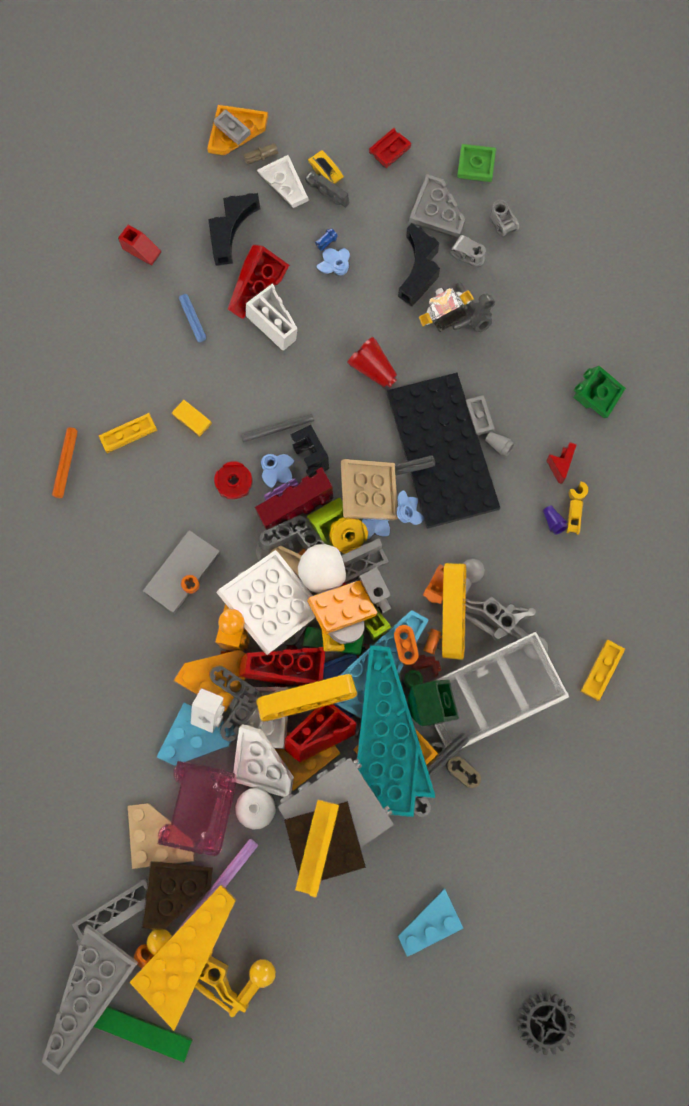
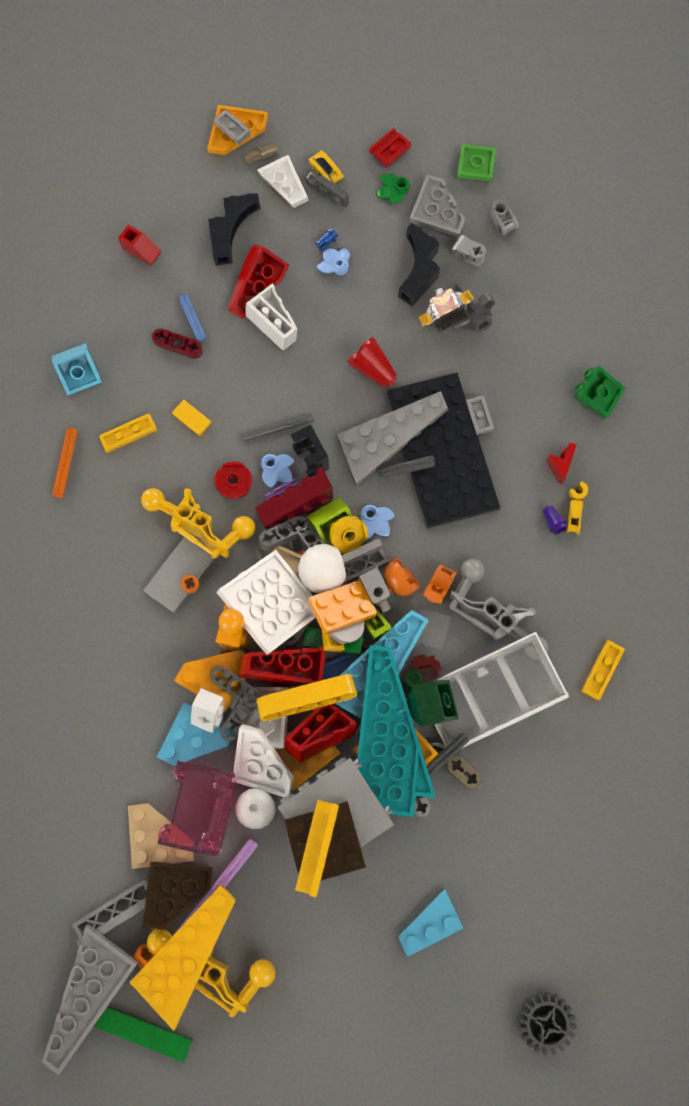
(76, 369): none -> medium azure slope
(171, 336): none -> dark red beam
(242, 527): none -> yellow piece
(369, 490): tan plate -> none
(384, 436): none -> light grey wing
(391, 188): none -> green plate
(400, 579): none -> orange cylinder
(406, 645): orange plate -> none
(407, 509): light blue plate -> none
(432, 641): orange pin -> none
(454, 611): yellow beam -> none
(500, 443): light grey cone -> none

